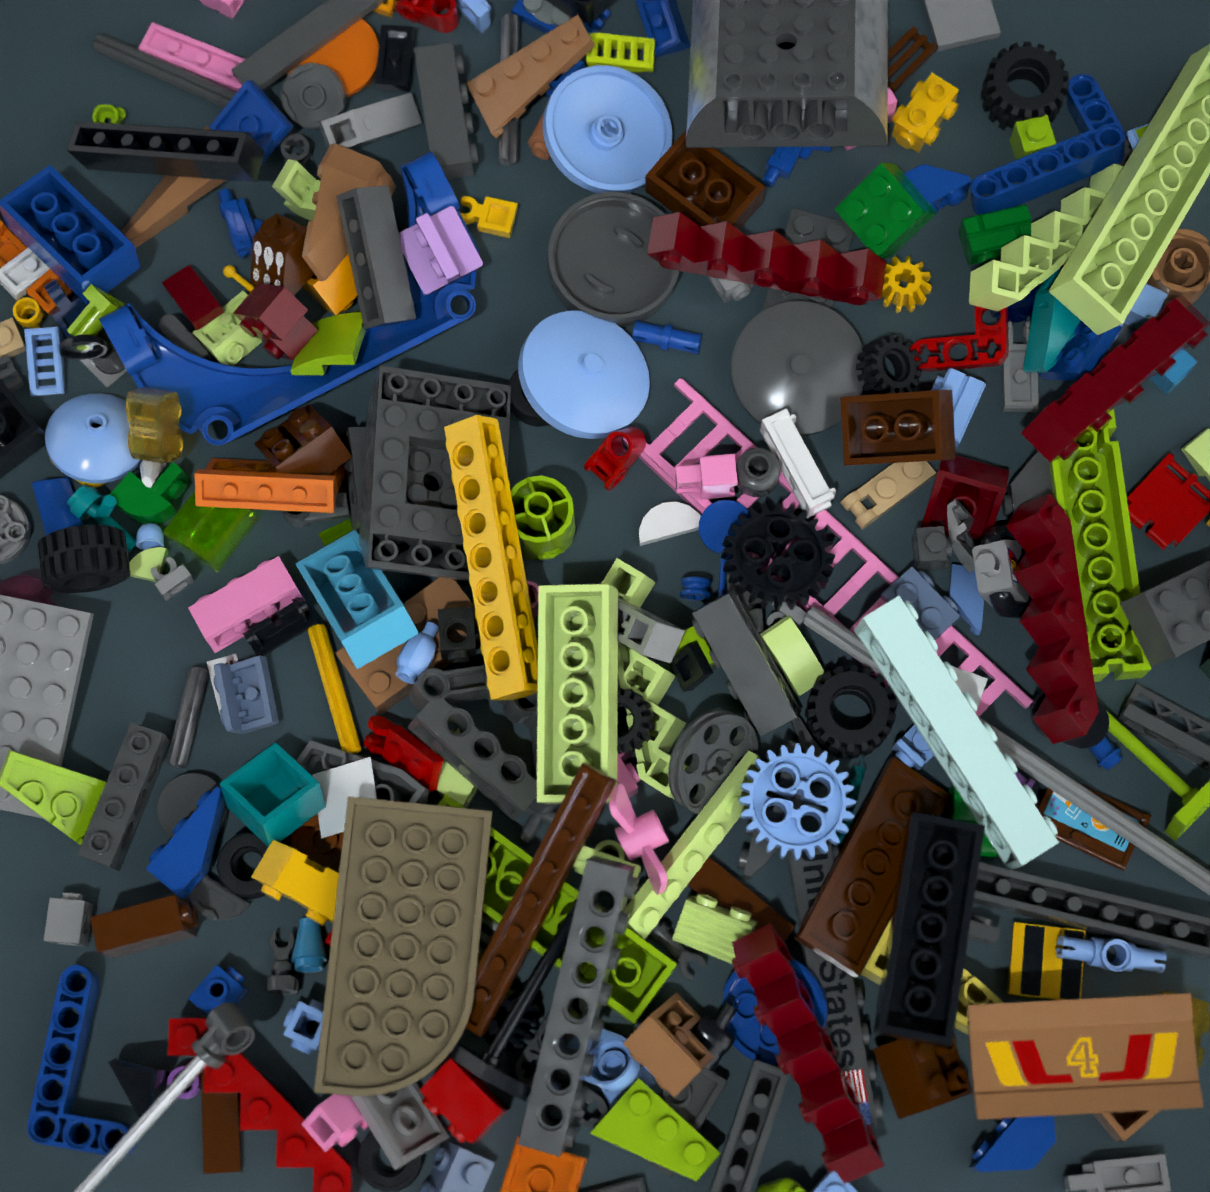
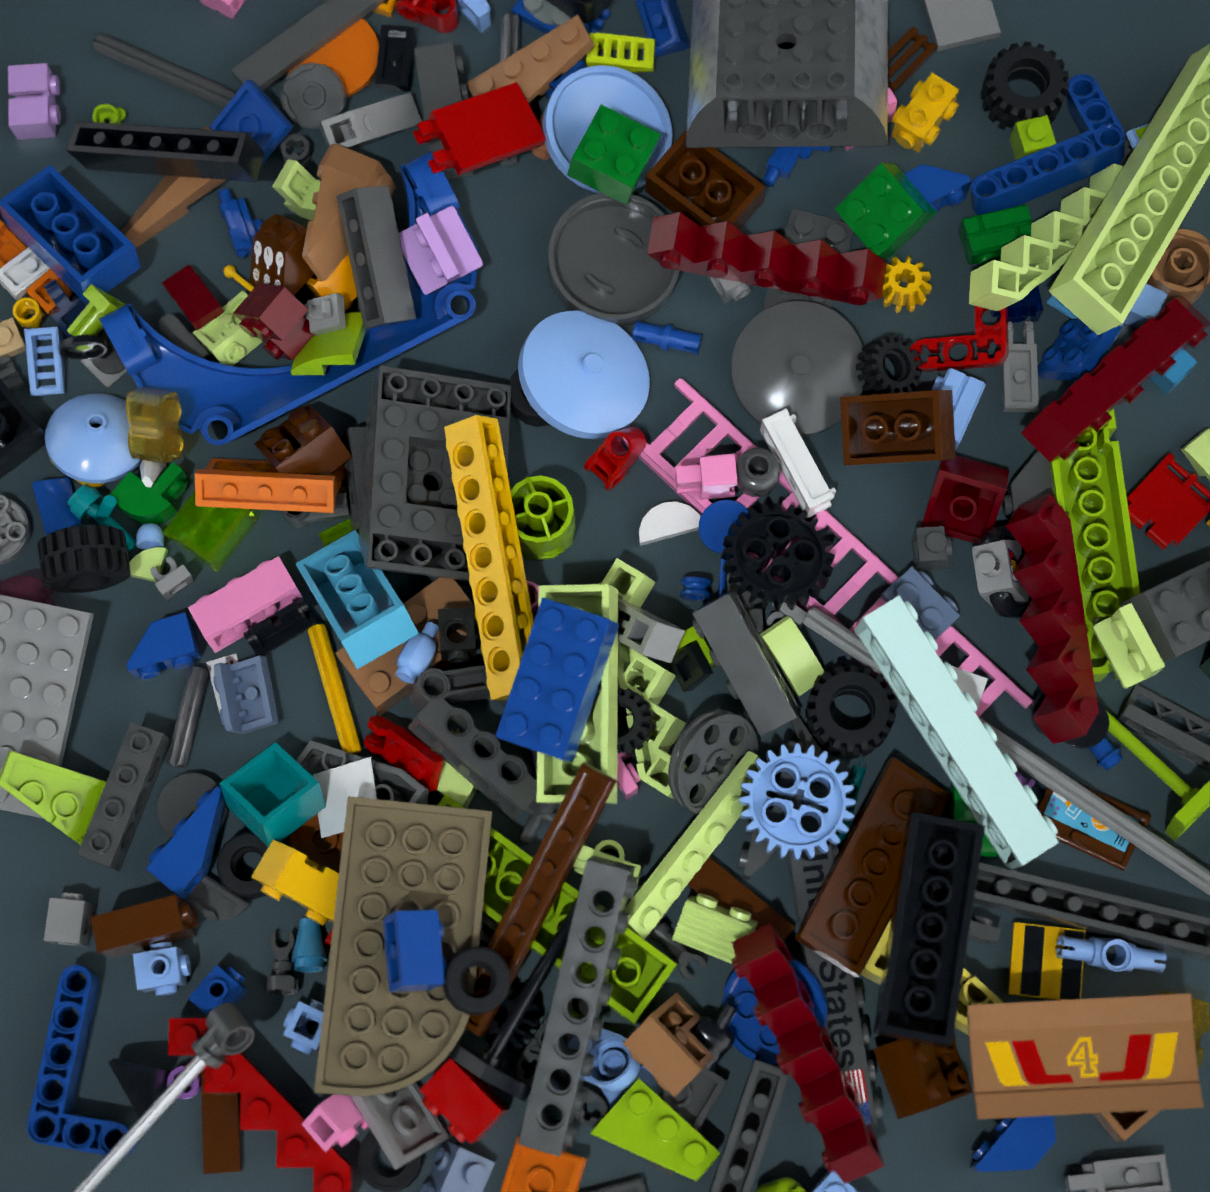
(33, 108): none -> lavender piece
(149, 969): none -> light blue brick
(165, 645): none -> blue slope
(192, 55): bright pink tile -> none
(326, 314): none -> light grey tile
(414, 950): none -> blue brick
(481, 130): none -> red tile
(493, 216): yellow plate -> none
(499, 982): none -> black tyre
(557, 680): none -> blue brick
(613, 154): none -> green piece
(639, 836): bright pink piece -> none
(887, 490): tan plate -> none
(912, 750): light blue bracket -> none
(960, 539): flat silver slope -> none
(965, 594): medium blue slope -> none
(1049, 330): teal slope -> none
(1128, 646): none -> yellowish green bracket

